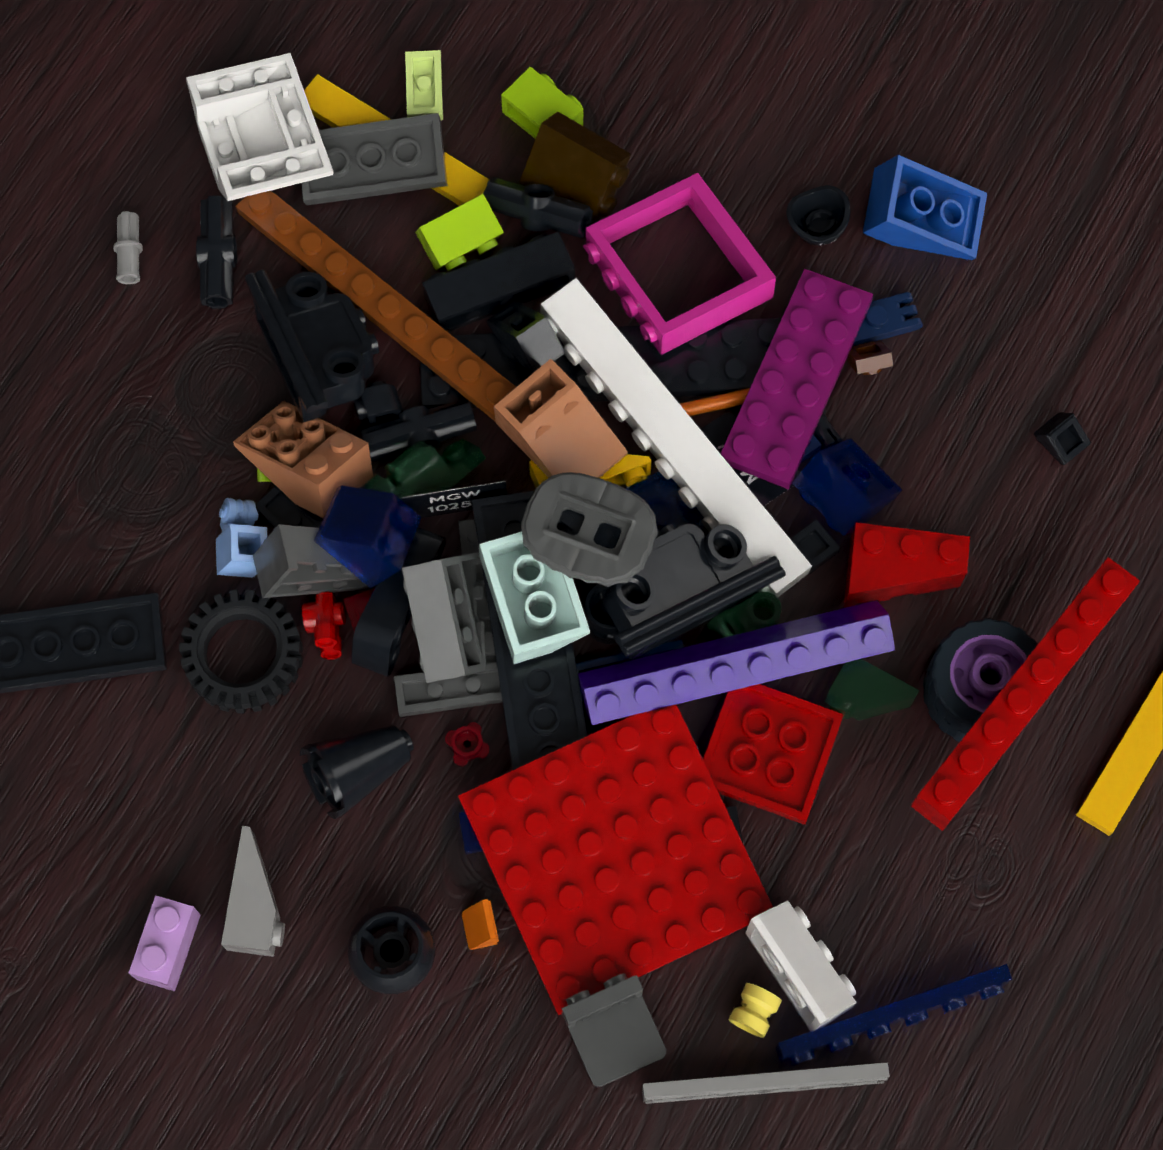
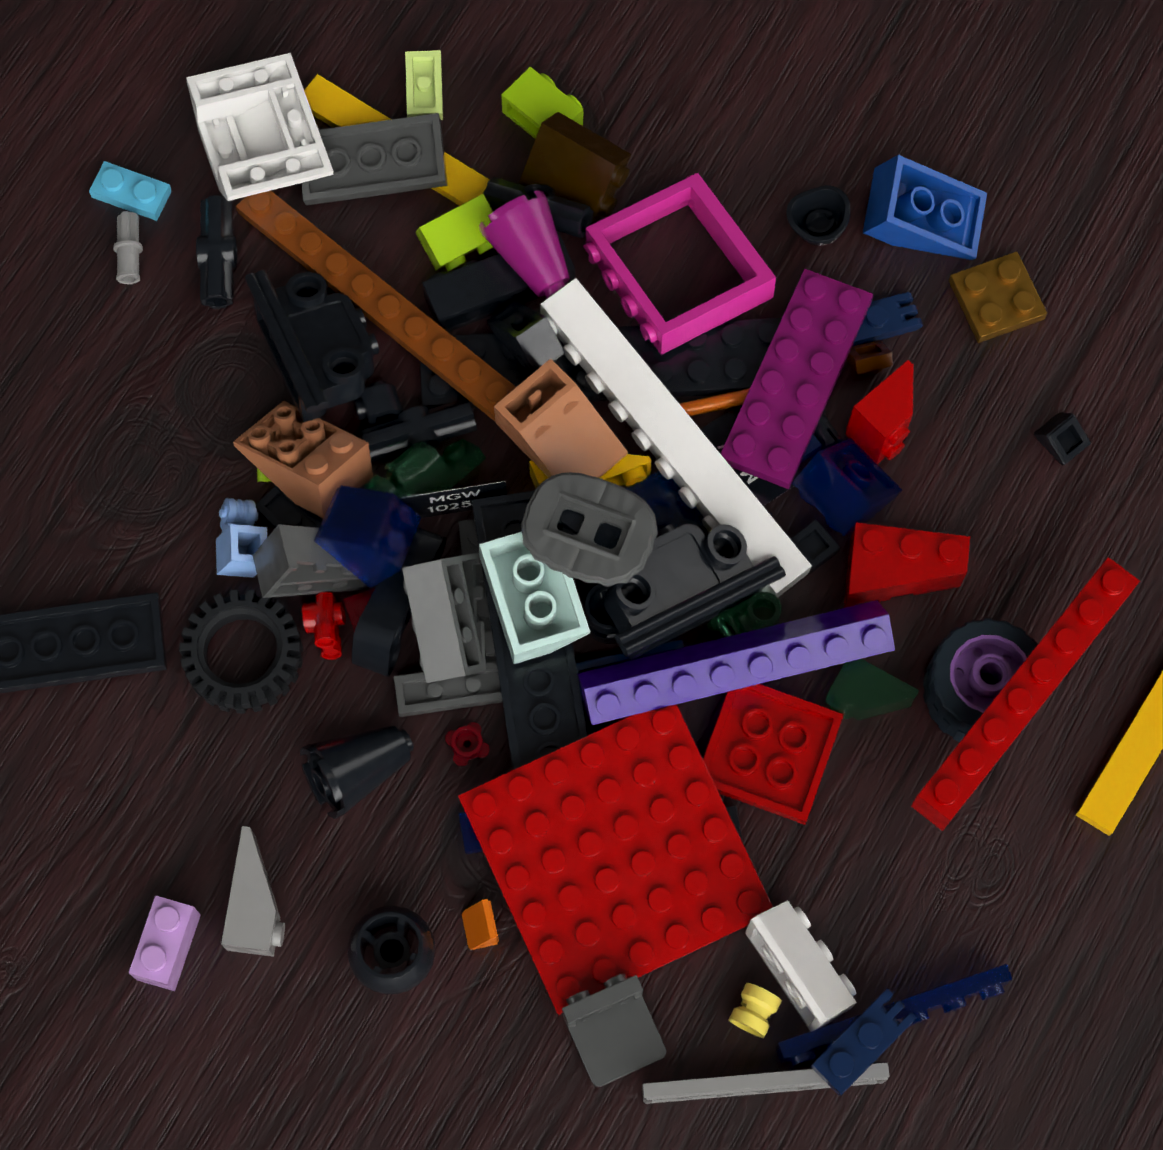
(130, 190): none -> medium azure plate
(529, 243): none -> magenta cone
(862, 1043): none -> dark blue hinge
(883, 416): none -> red slope
(997, 297): none -> pearl gold plate

